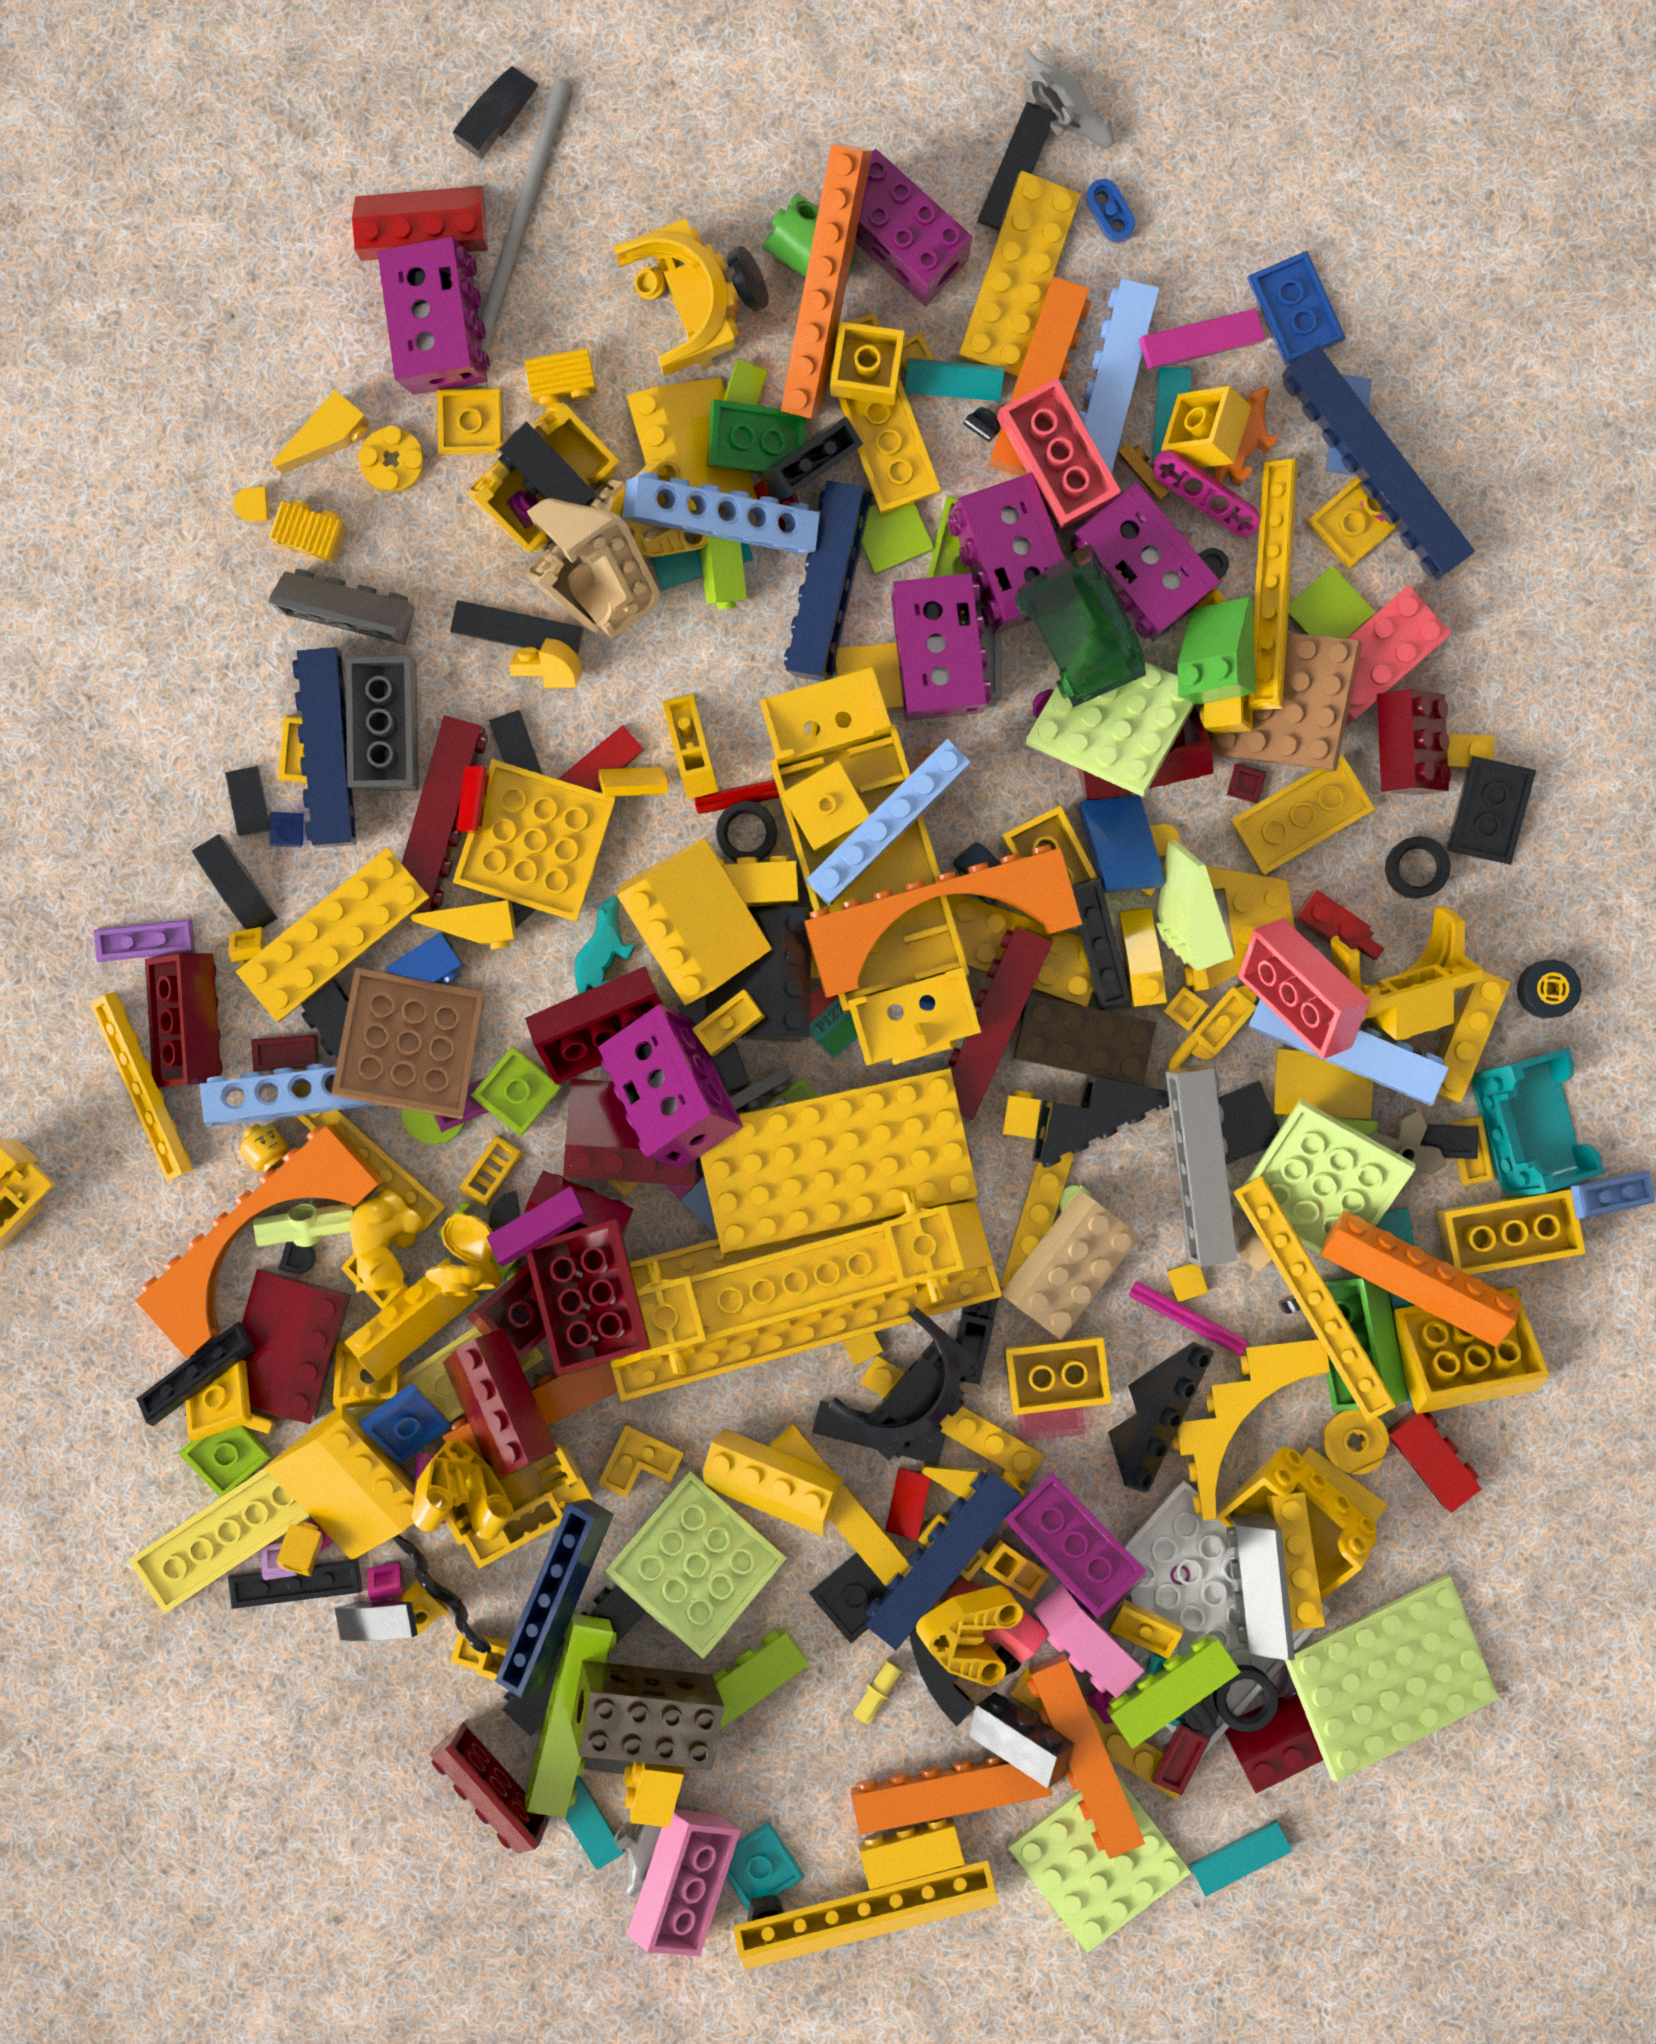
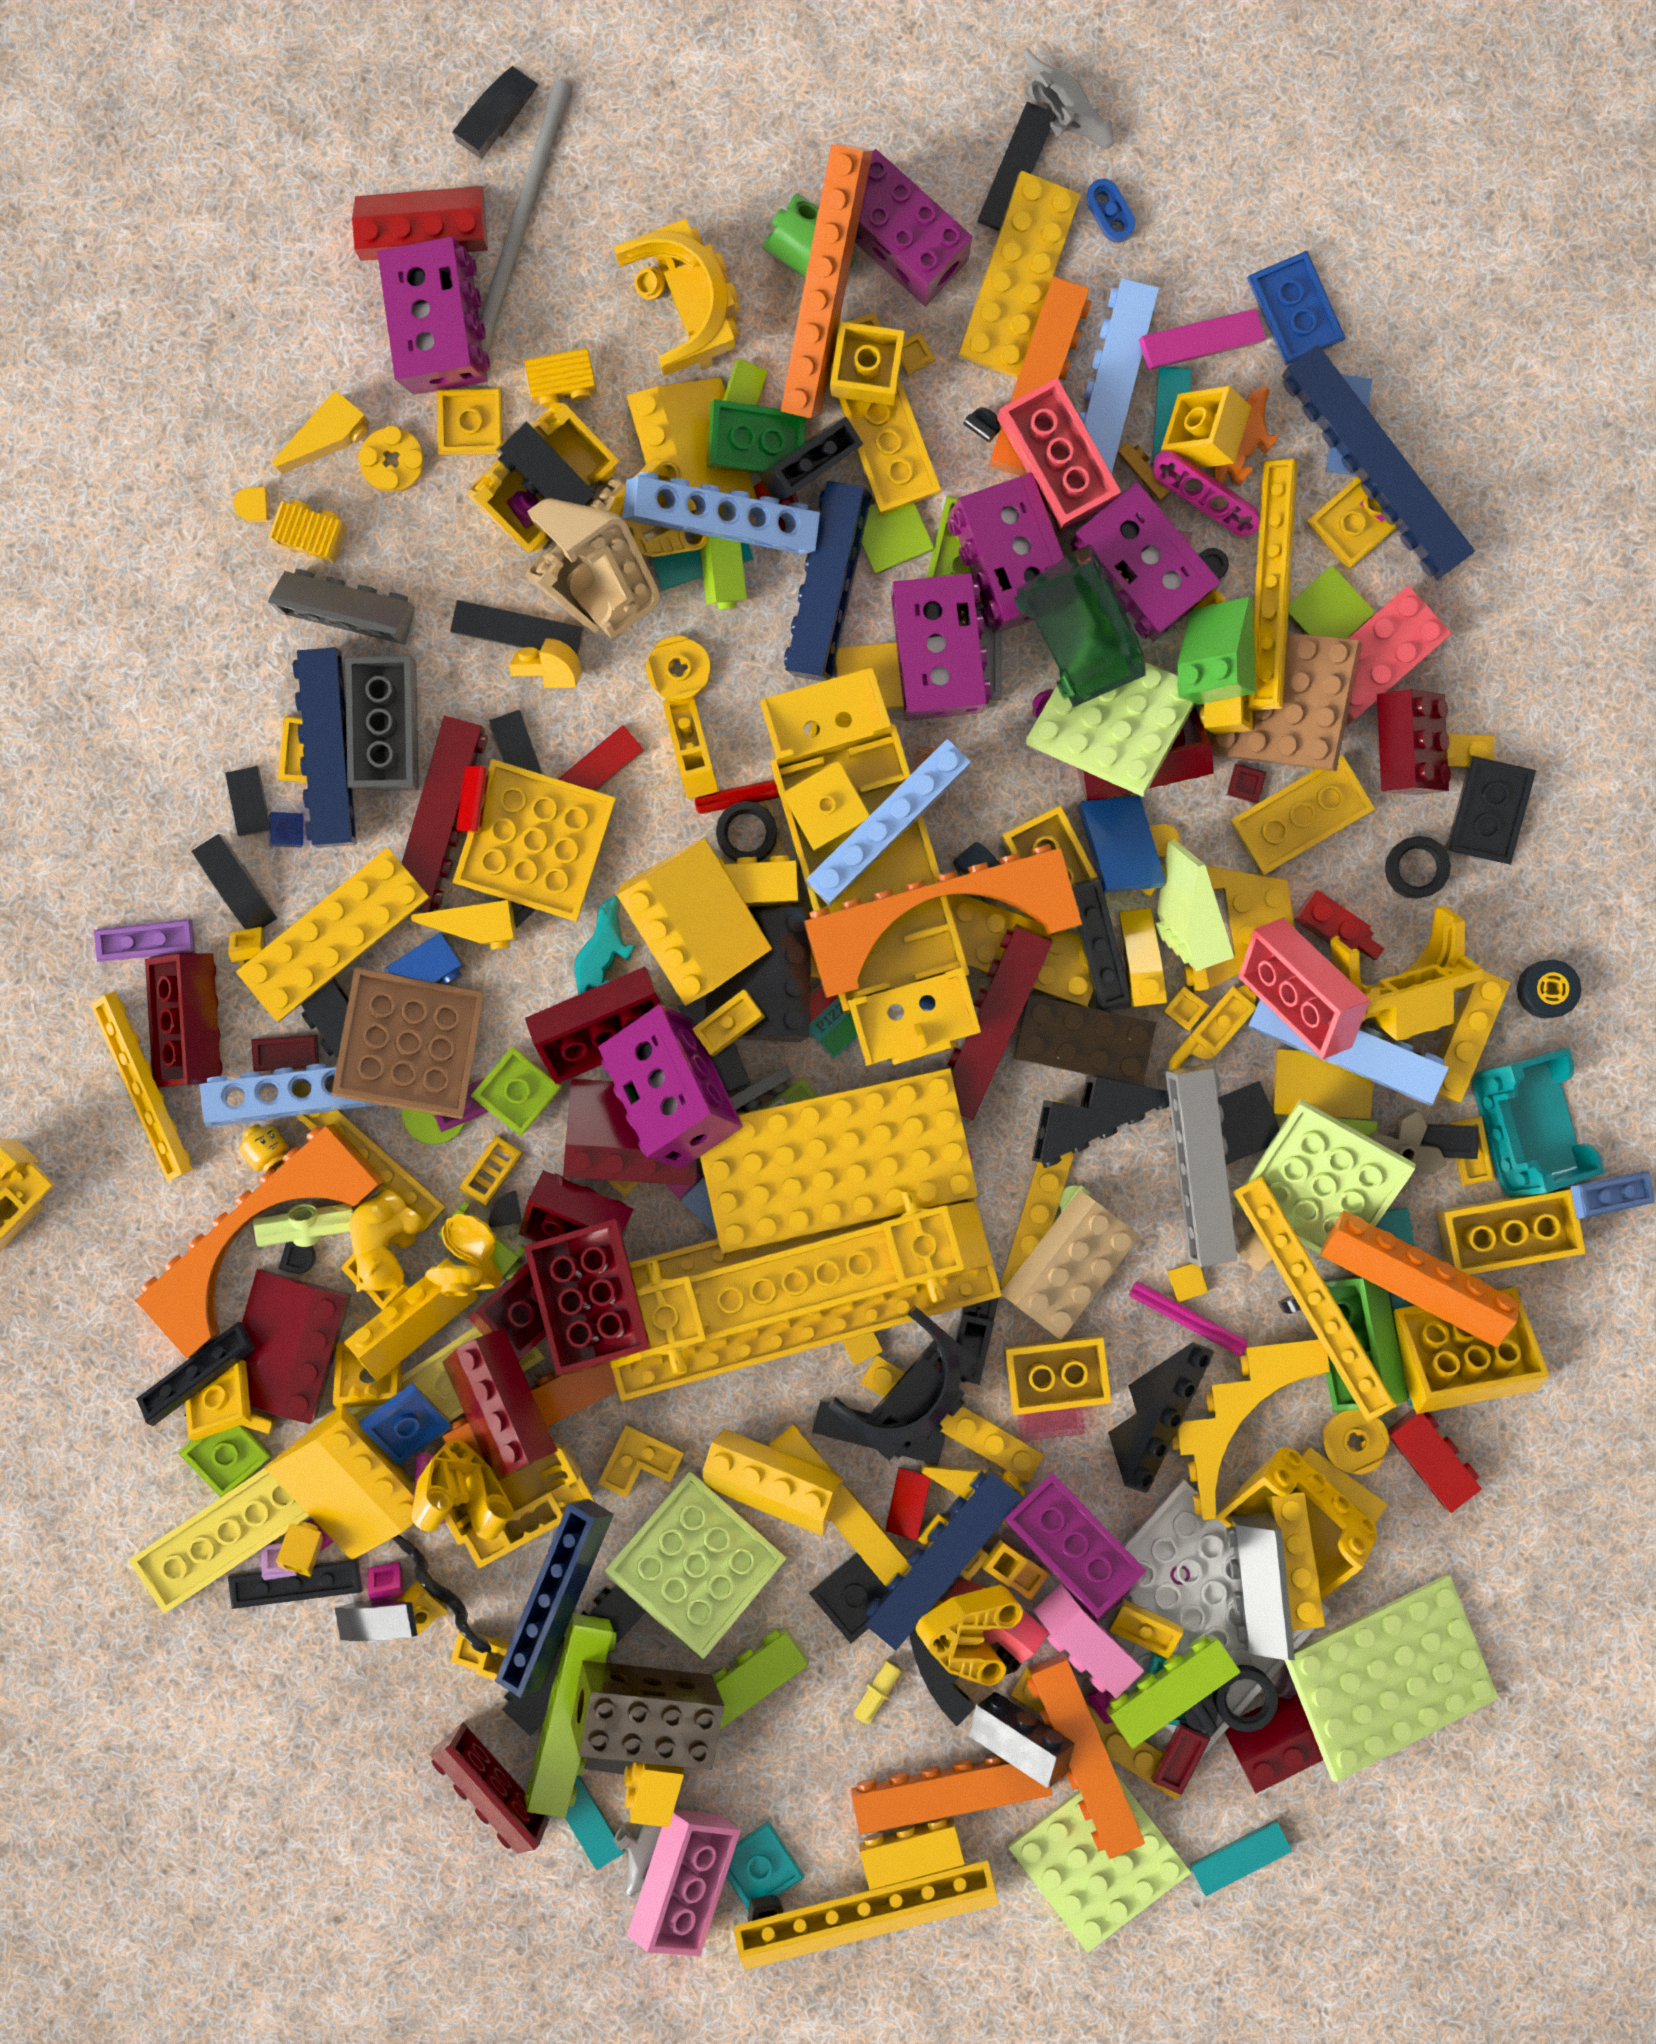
(536, 1226): magenta tile -> none
(633, 781): yellow tile -> none
(689, 653): none -> yellow plate
(748, 279): black tile -> none
(954, 379): teal tile -> none
(1021, 1114): yellow brick -> none

